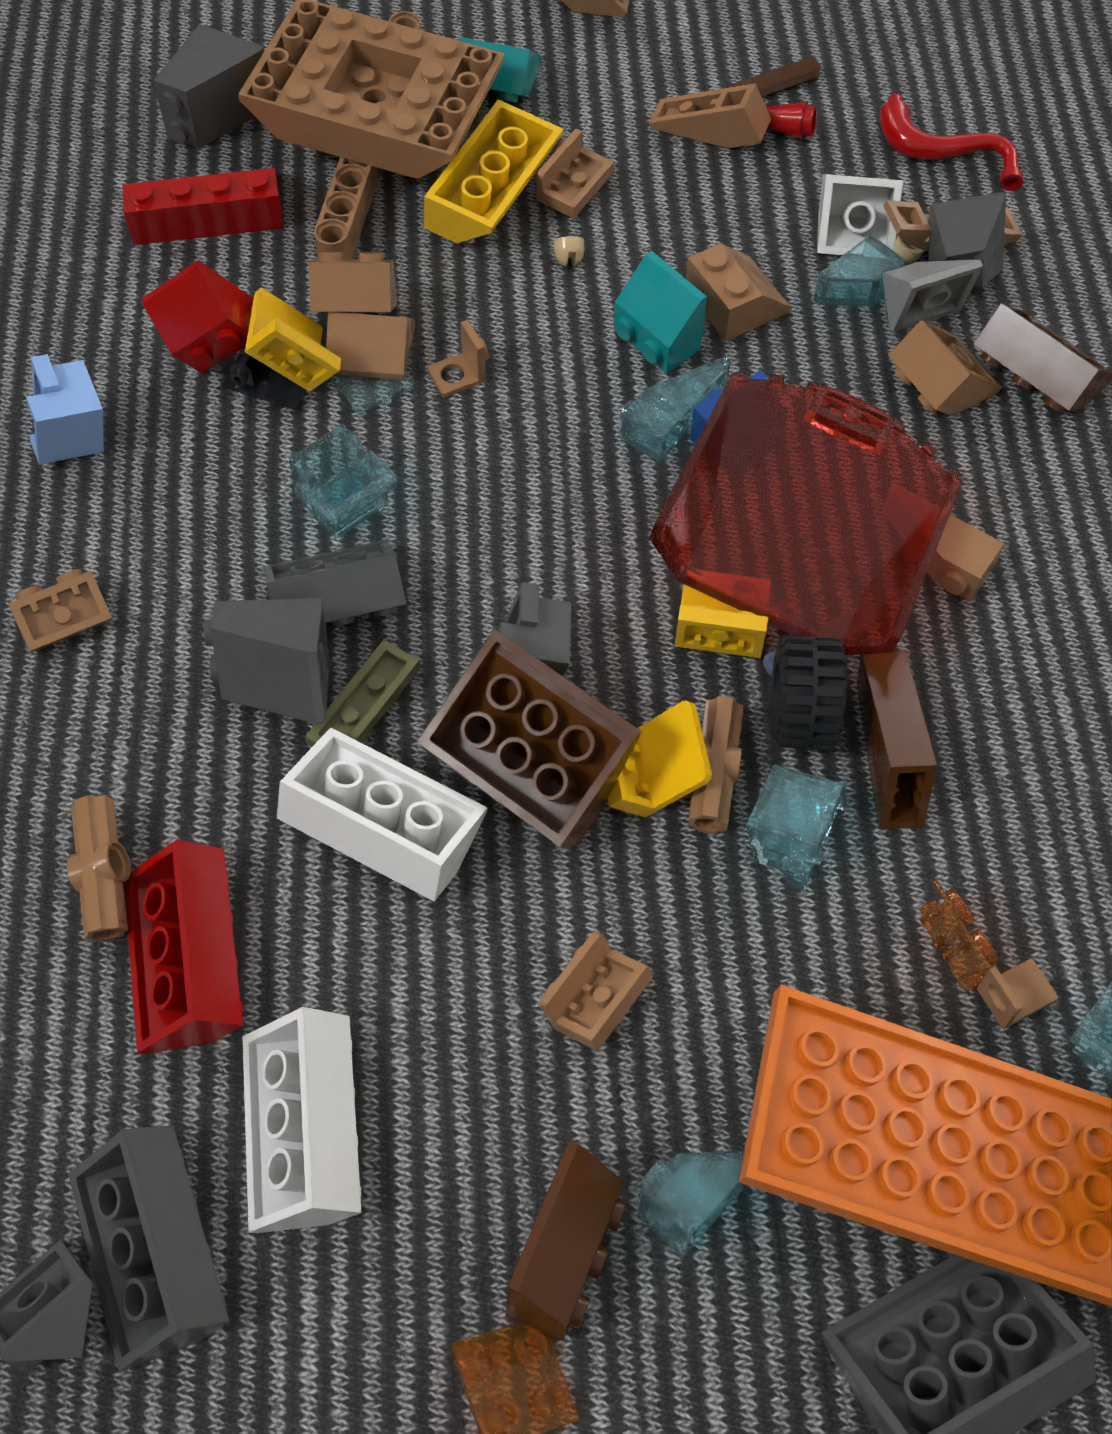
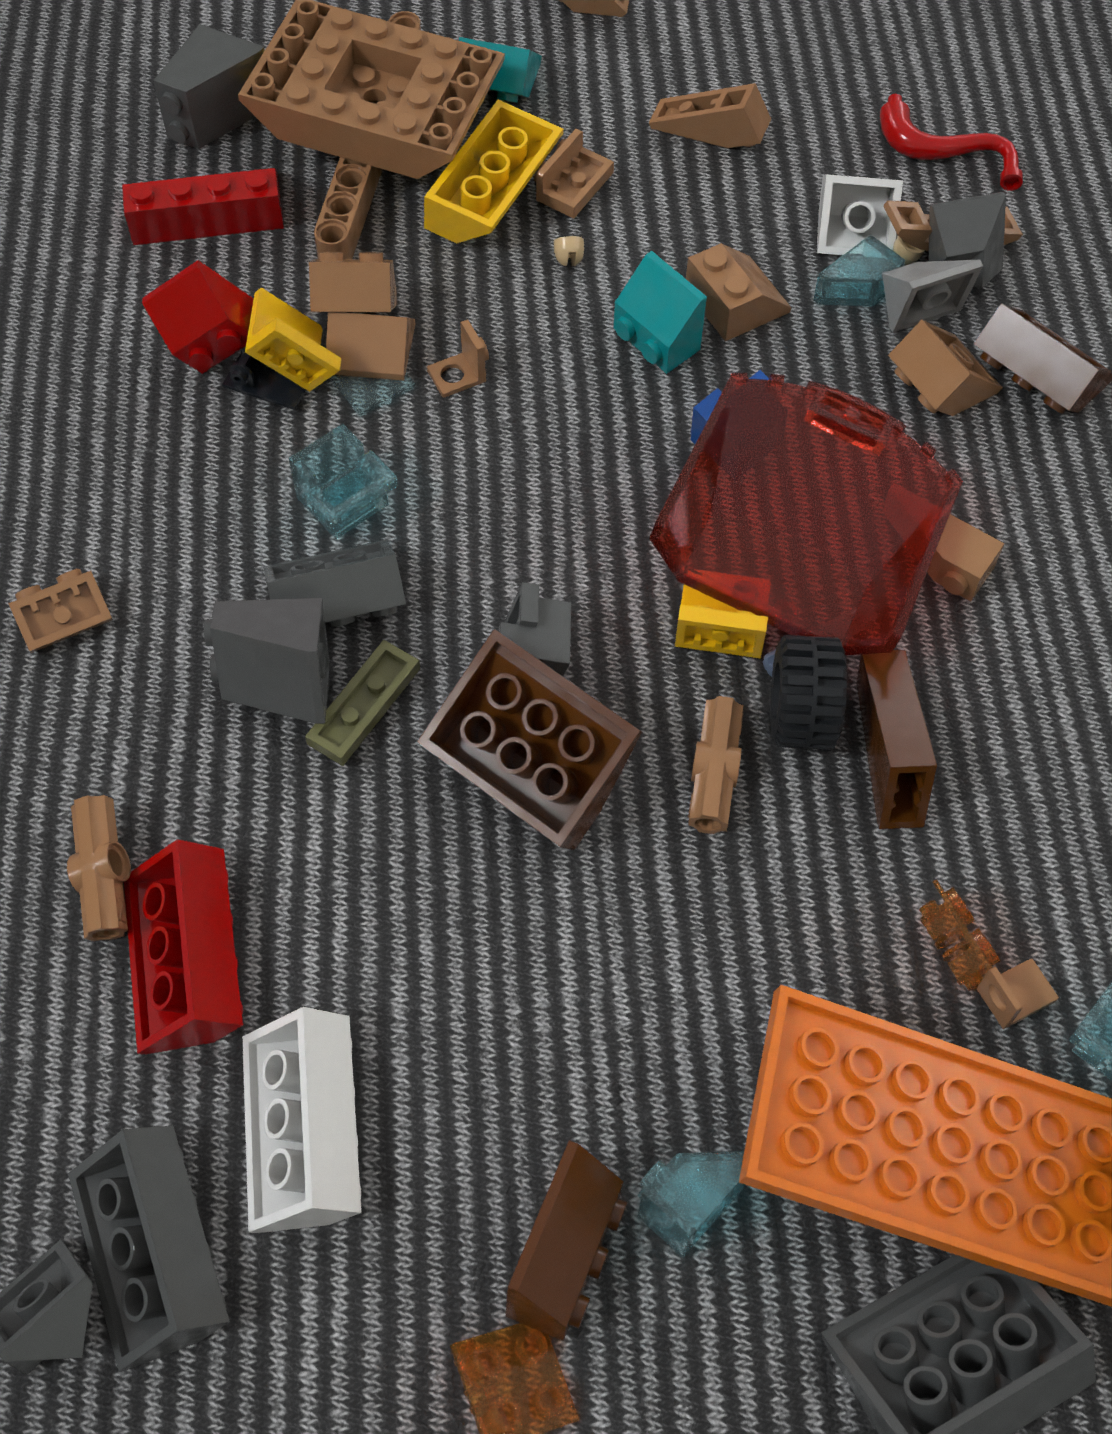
(64, 411): light blue plate -> none
(380, 813): white slope -> none
(594, 992): medium nougat bracket -> none
(664, 763): yellow bracket -> none
(665, 410): clear light blue slope -> none
(784, 76): reddish brown axle -> none
(793, 119): red cone -> none
(794, 822): clear light blue plate -> none

